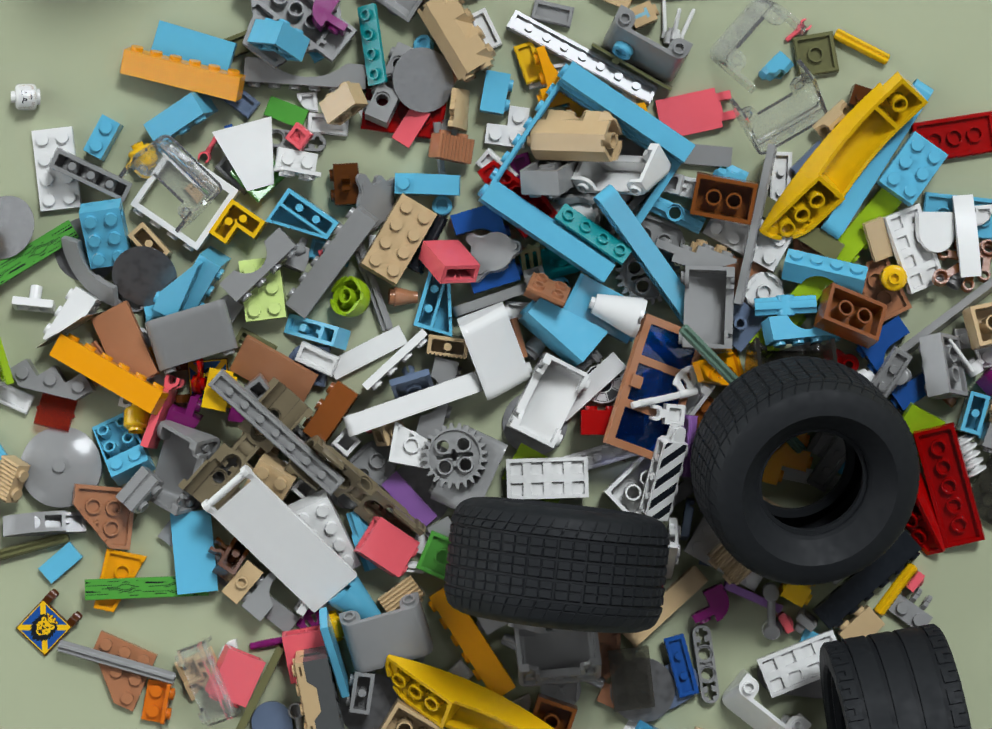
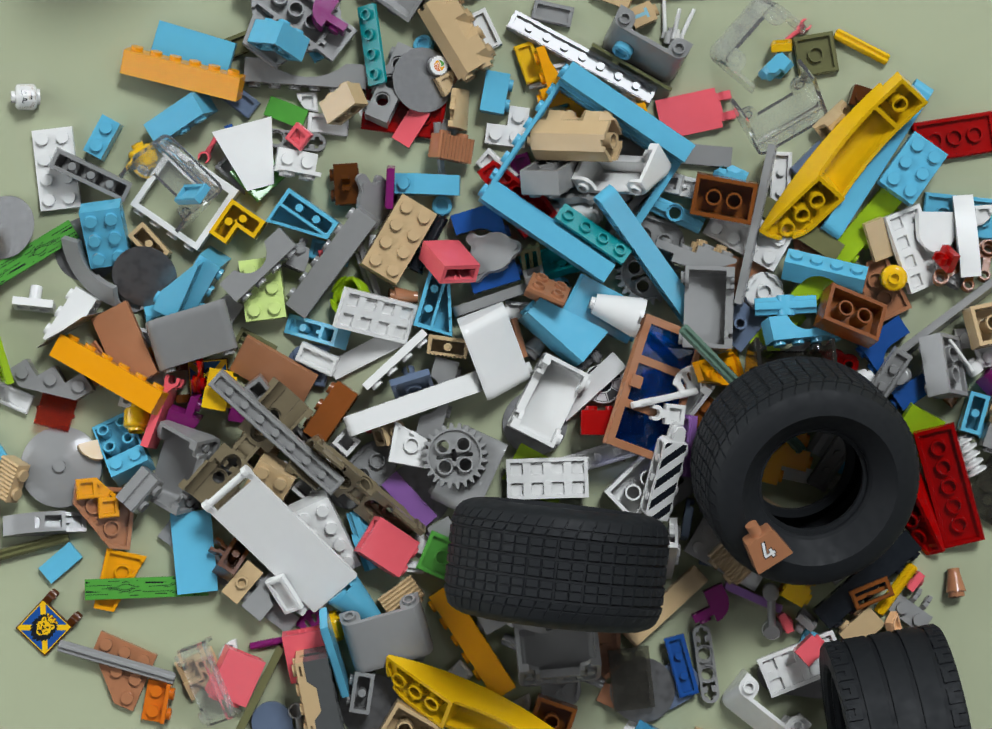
(91, 450): none -> tan tile
(93, 488): none -> light orange tile
(192, 194): none -> medium azure tile
(284, 593): none -> white tile
(375, 315): none -> white plate
(389, 196): none -> magenta tile
(437, 65): none -> tile
(444, 83): none -> tan tile
(764, 546): none -> nougat torso
(781, 45): none -> yellow tile
(809, 648): none -> coral brick
(855, 599): none -> dark orange tile
(893, 622): none -> light nougat tile
(946, 258): none -> red tile
(955, 585): none -> nougat cone

